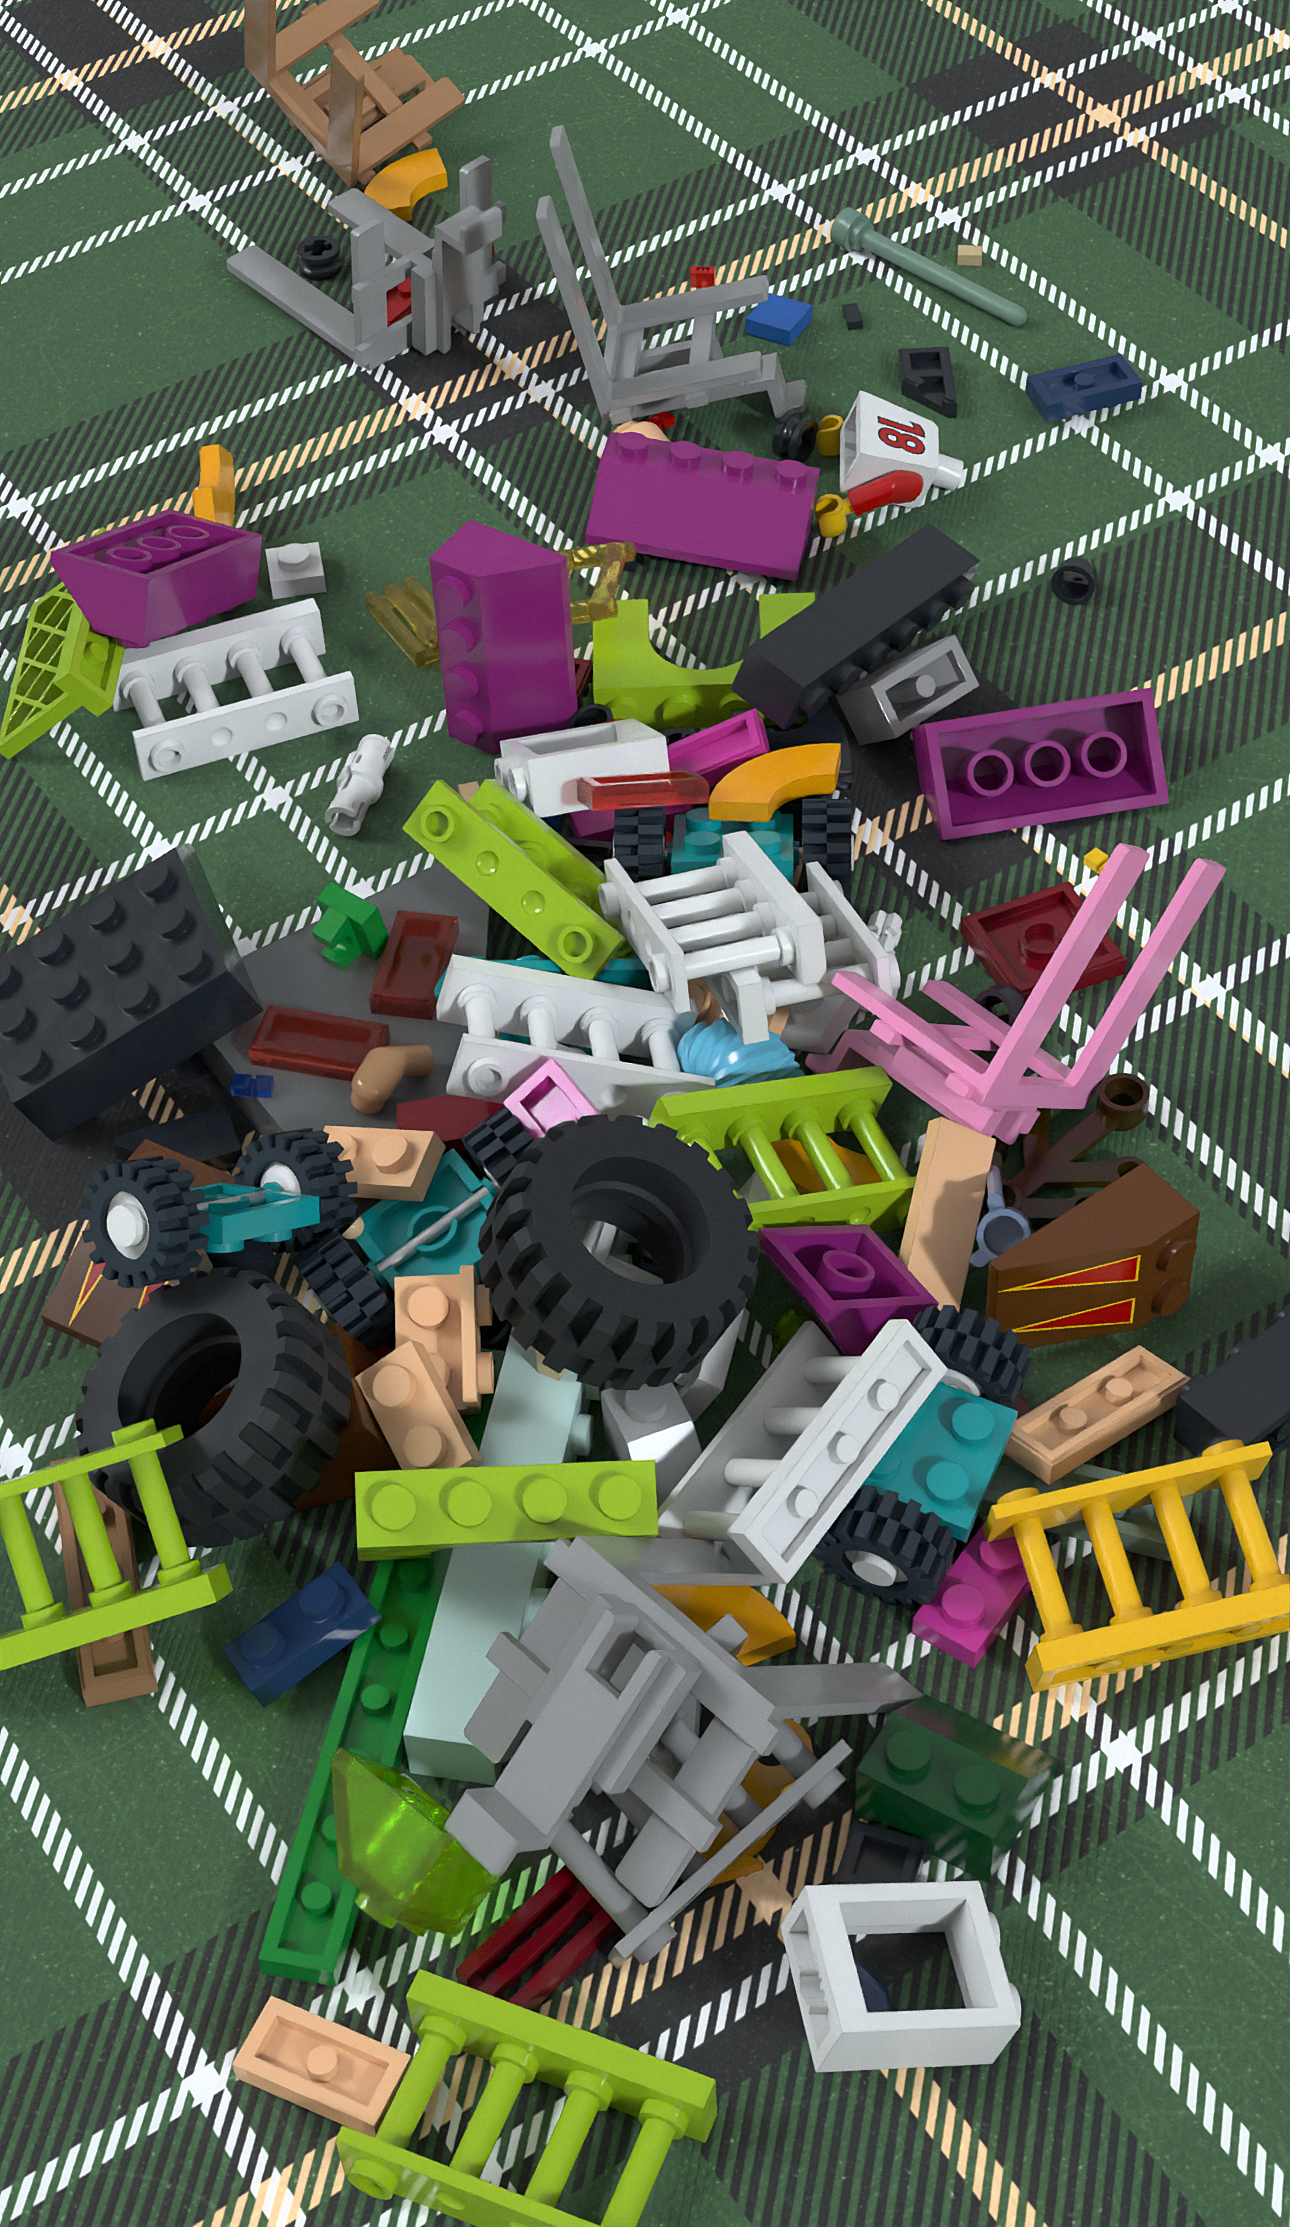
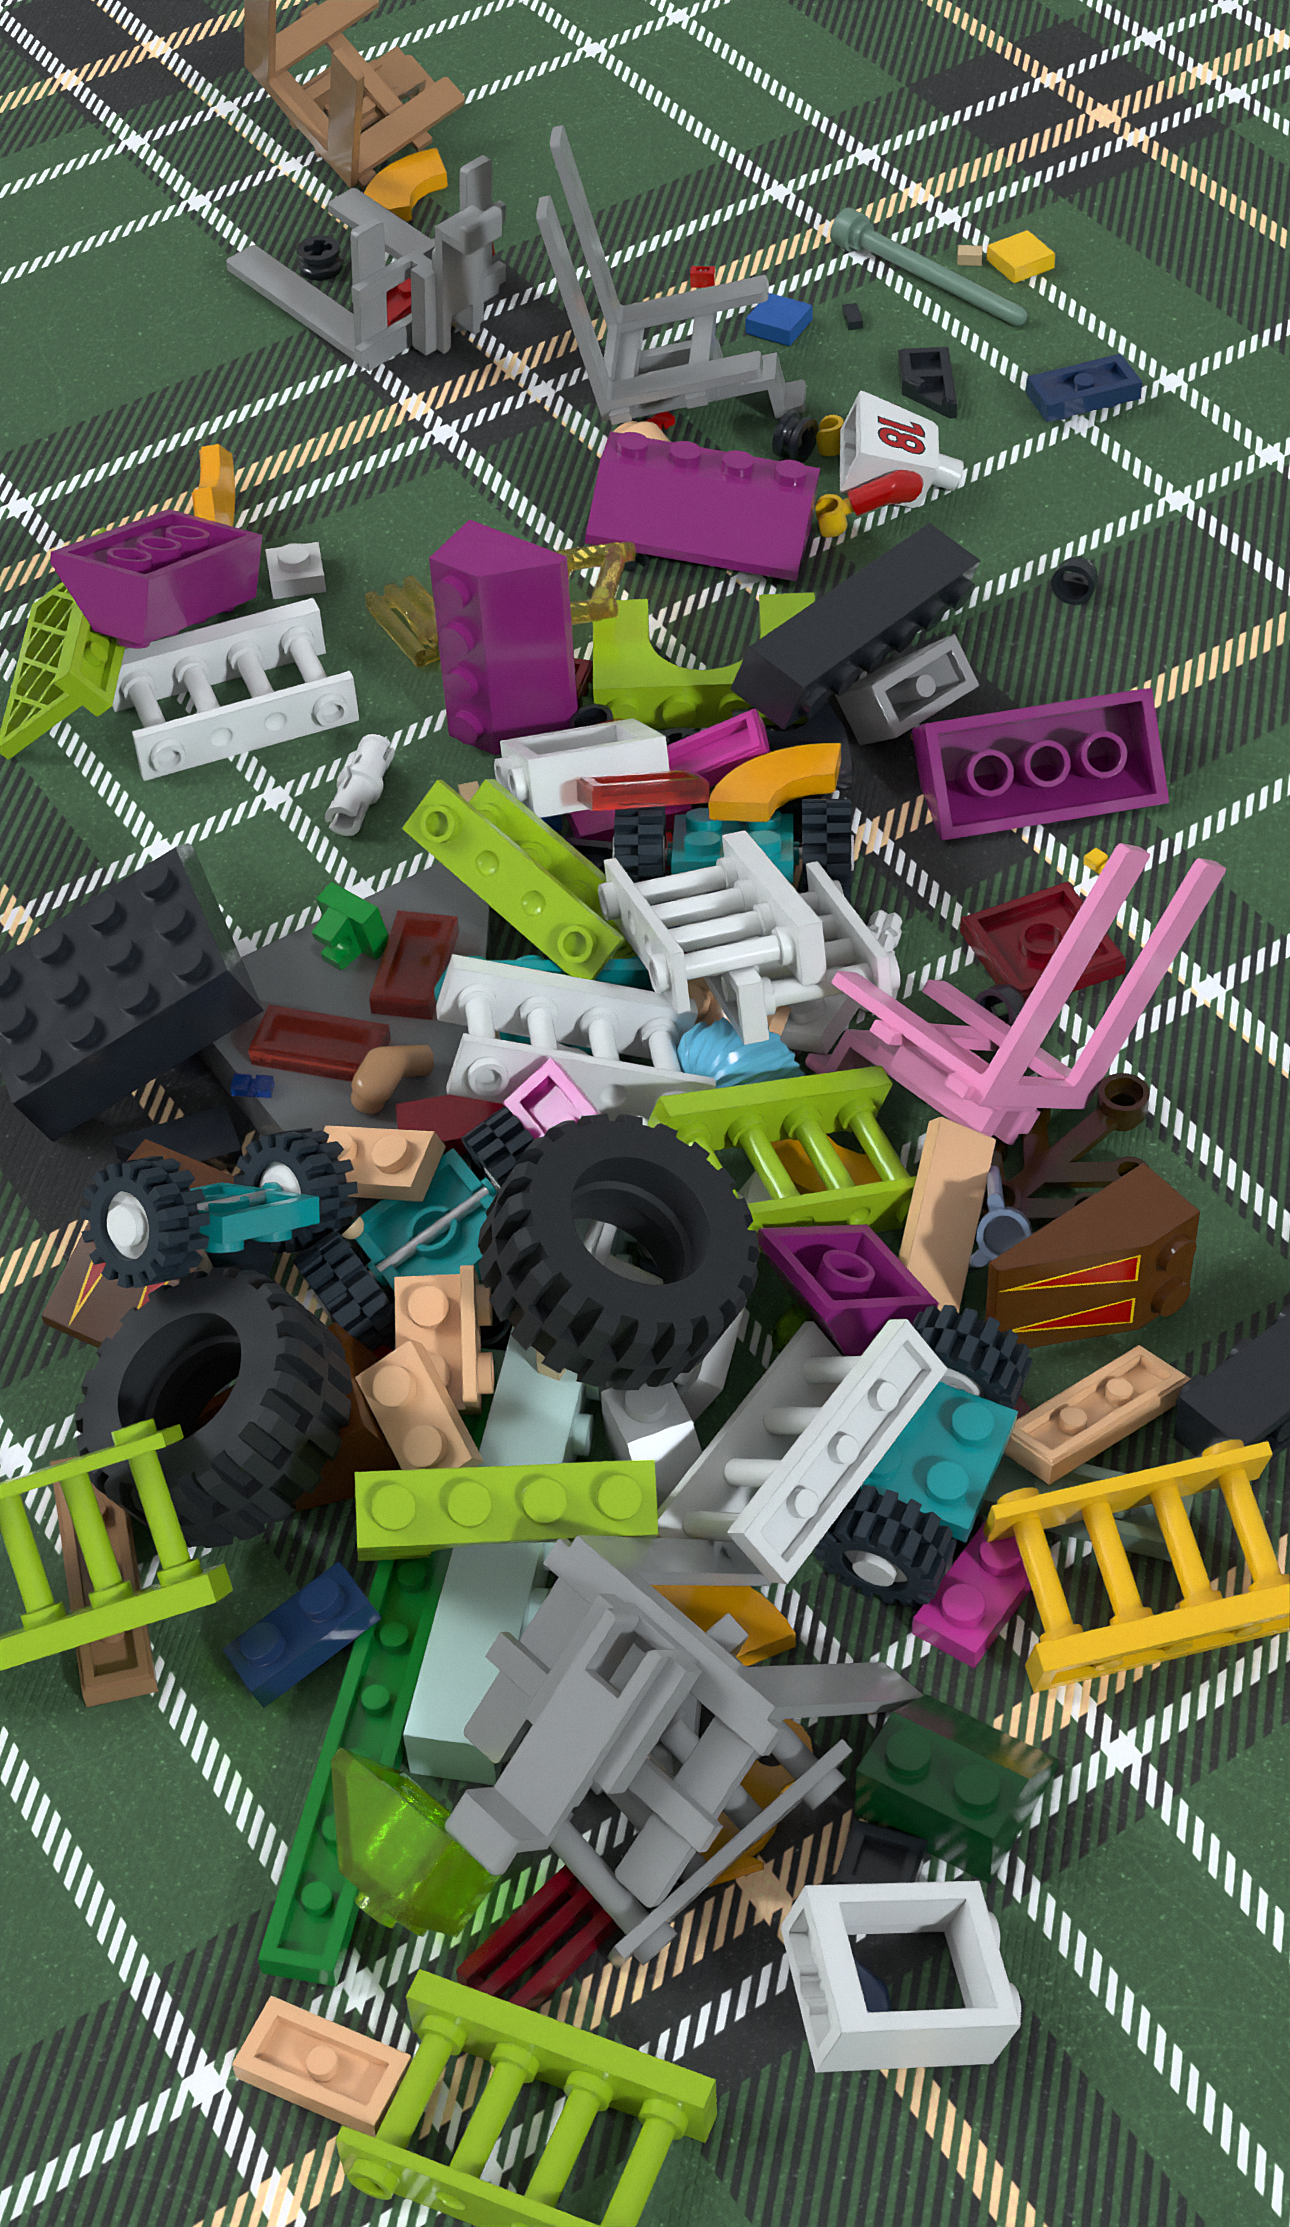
(1020, 256): none -> yellow tile

